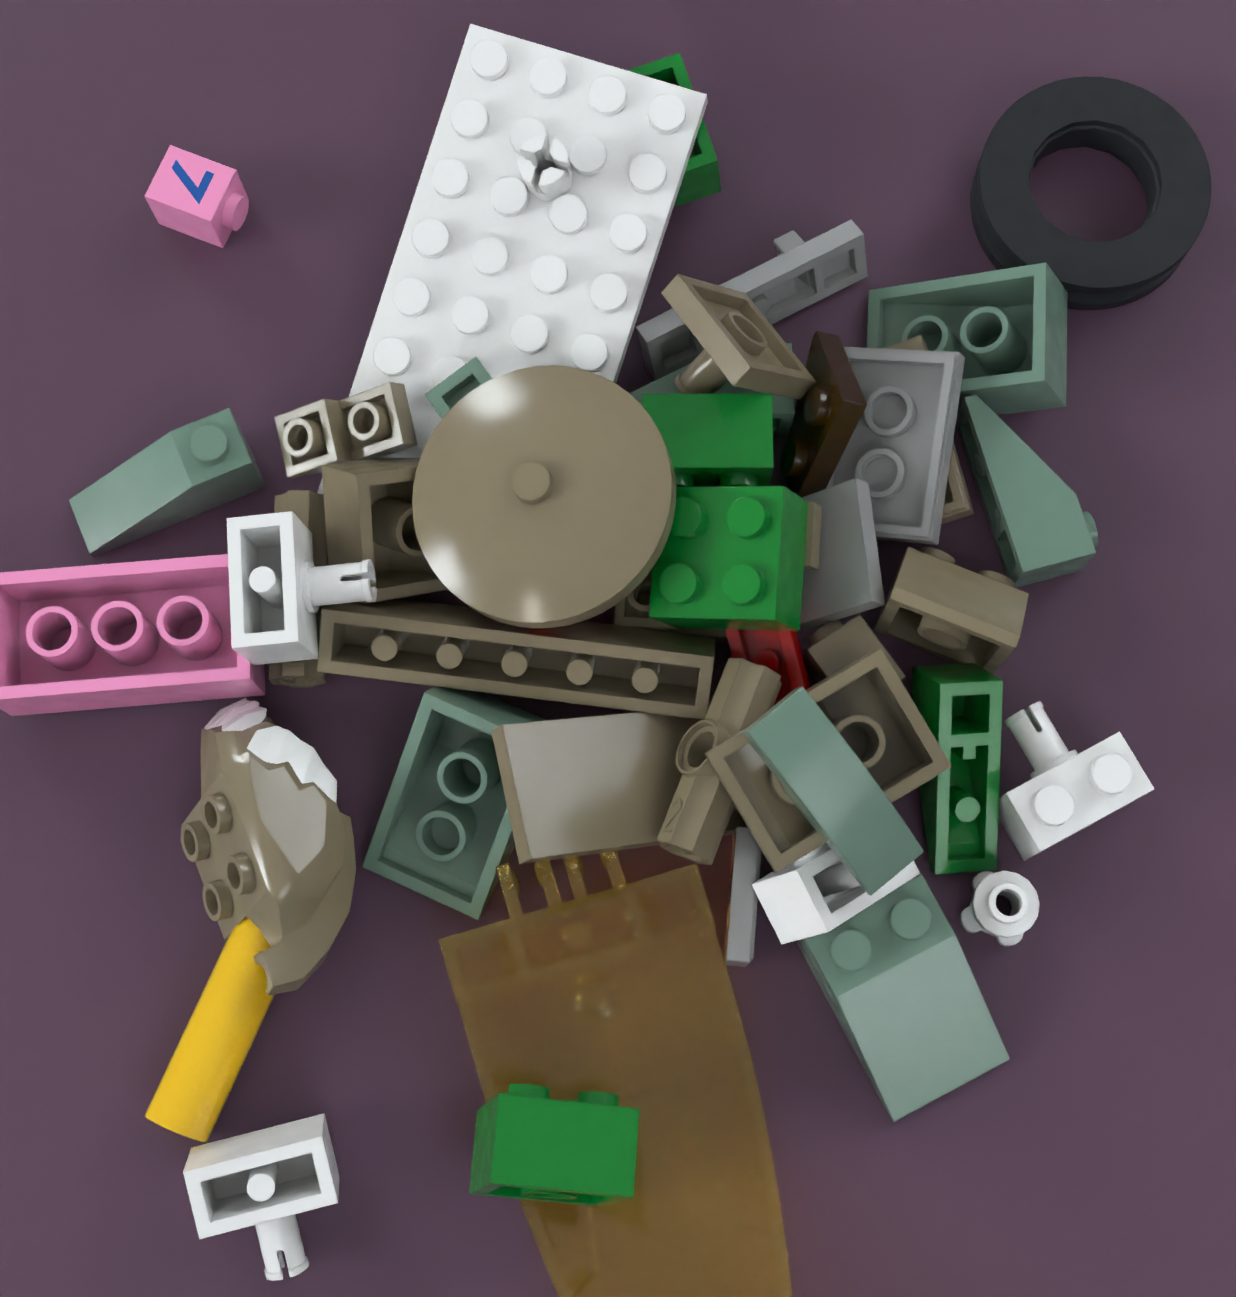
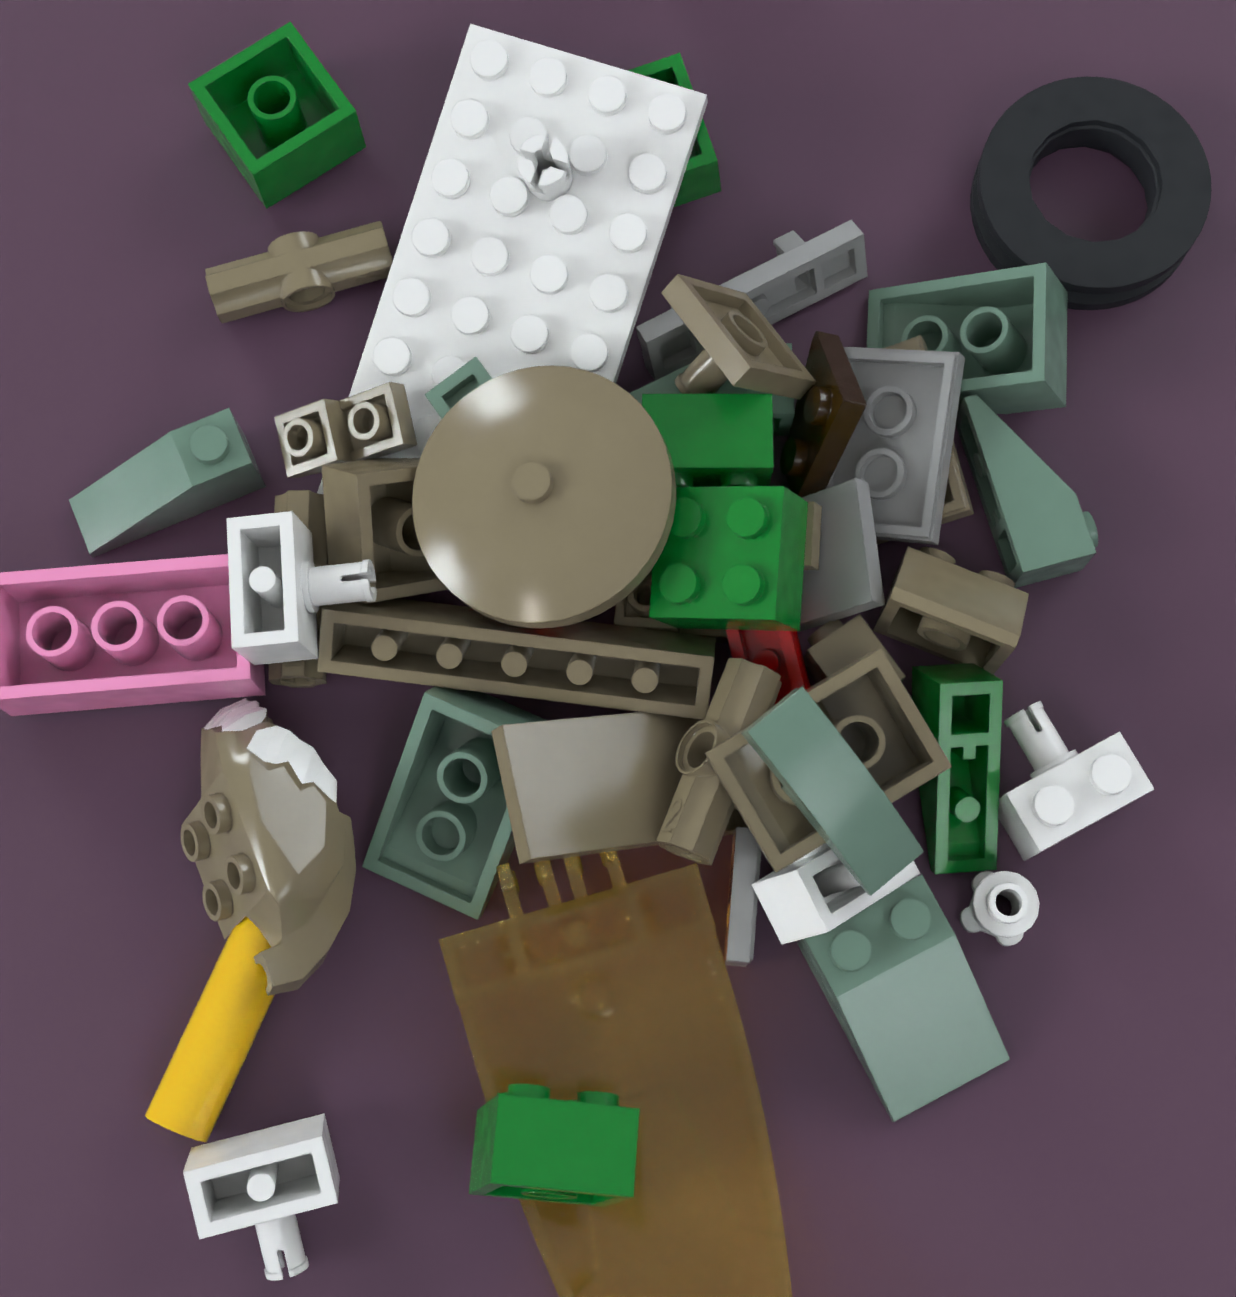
(197, 197): bright pink brick -> none
(278, 114): none -> green brick
(299, 272): none -> dark tan piece

